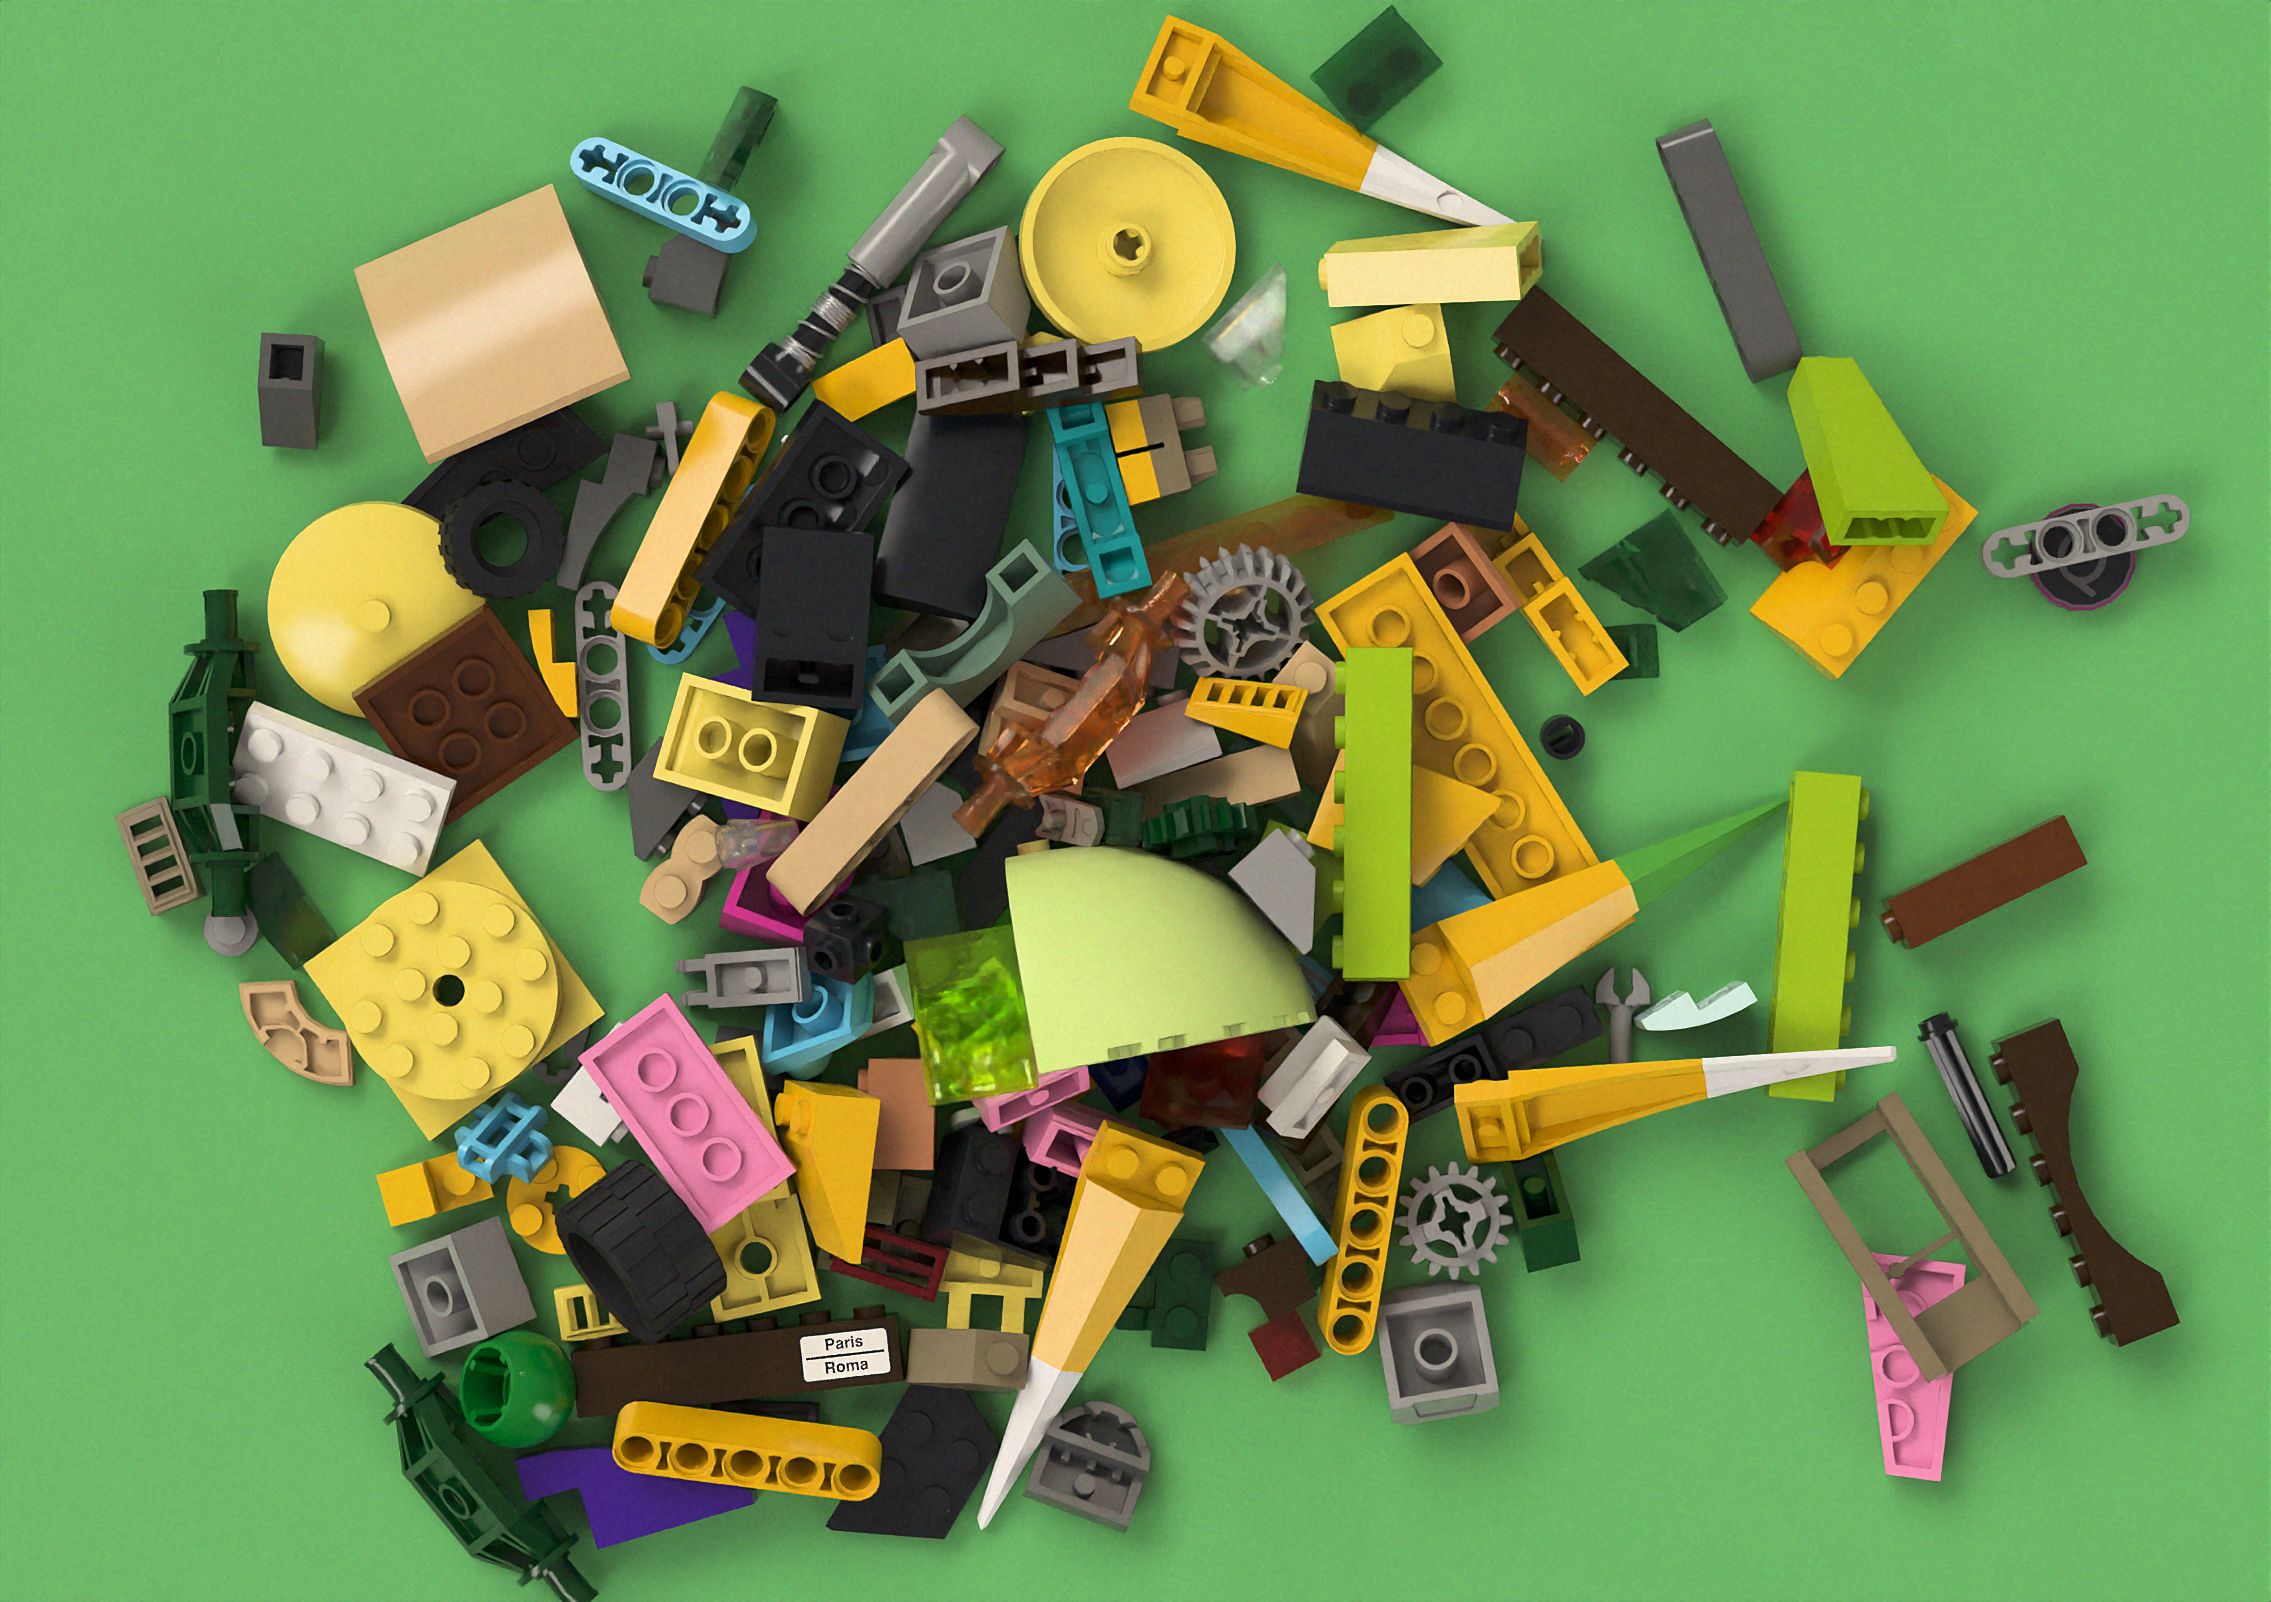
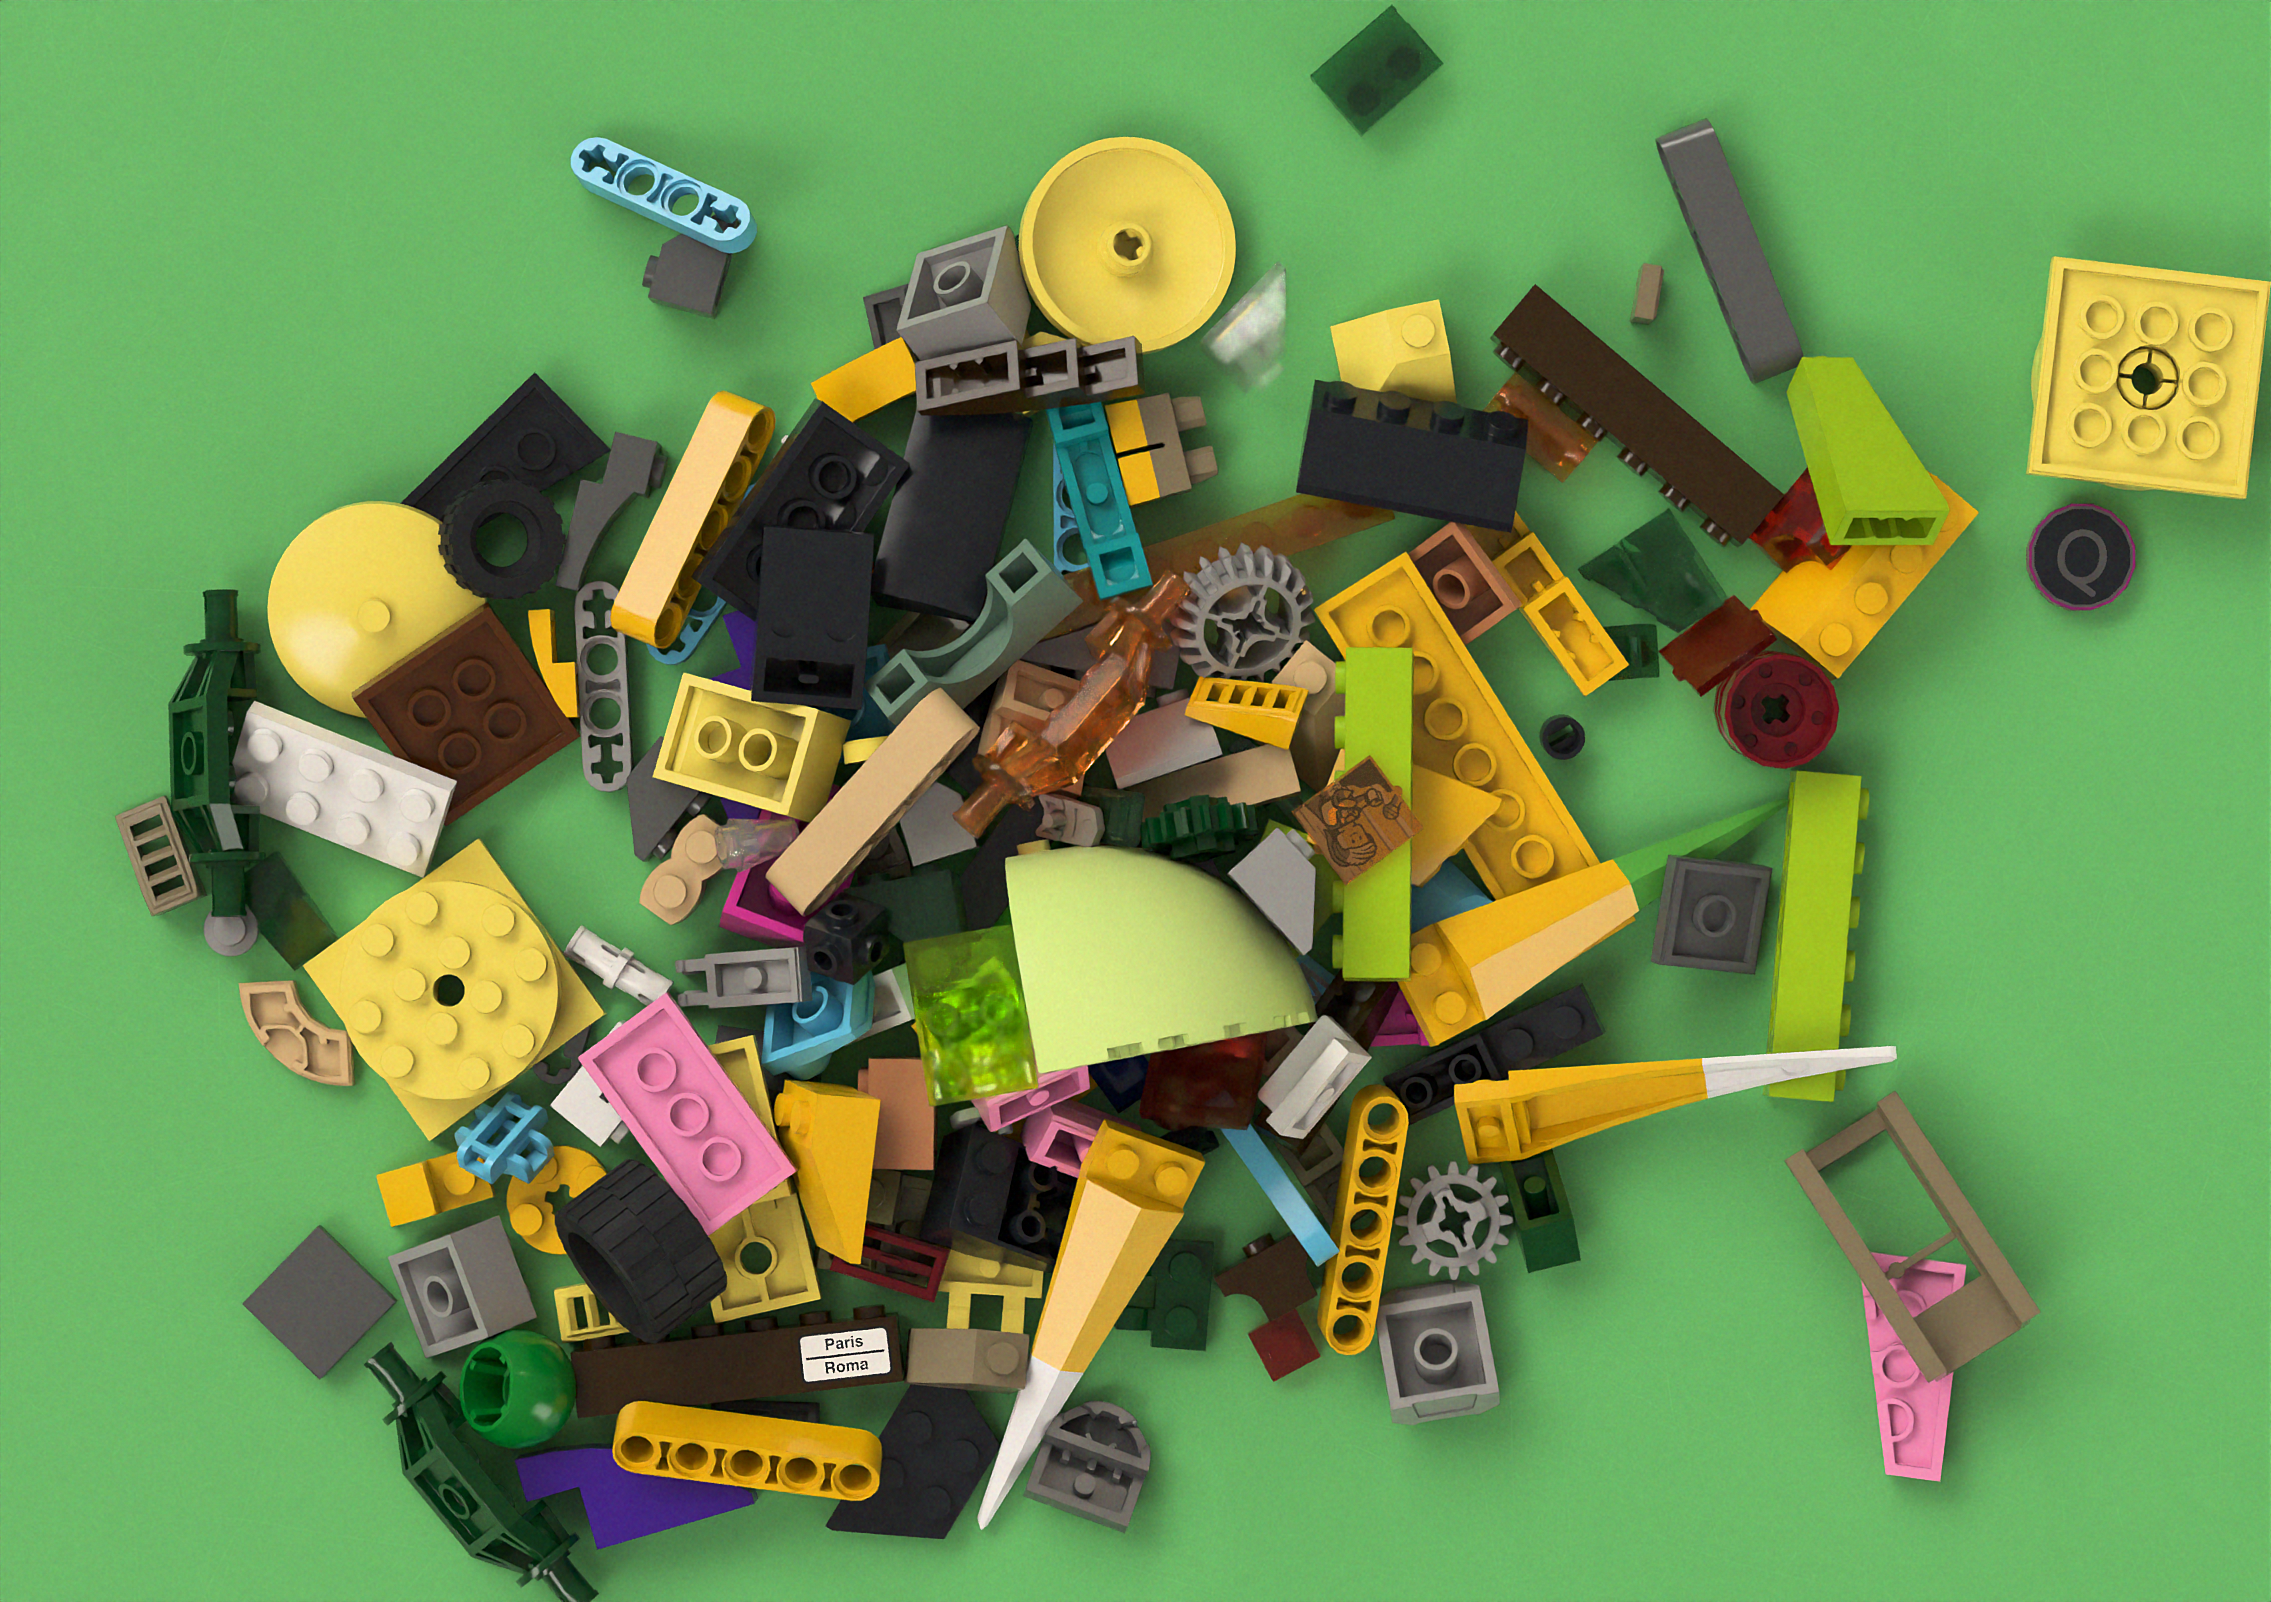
(290, 389): dark grey slope -> none
(319, 1302): none -> dark grey tile
(491, 324): tan slope -> none
(616, 967): none -> white pin
(670, 429): light grey piece -> none
(737, 138): clear green slope -> none
(860, 750): none -> light yellow tile
(877, 259): piece -> none
(1239, 106): yellow plate -> none
(1357, 820): none -> clear orange piece
(1434, 266): light yellow slope -> none
(1621, 1013): light grey bar -> none
(1647, 294): none -> dark tan tile
(1681, 1012): light aqua slope -> none
(1711, 914): none -> dark grey tile
(1717, 645): none -> clear red piece
(1807, 705): none -> dark red wheel
(1967, 1094): black axle -> none
(1982, 883): reddish brown brick -> none
(2041, 1079): dark brown arch -> none
(2084, 537): light grey beam -> none
(2196, 339): none -> light yellow piece

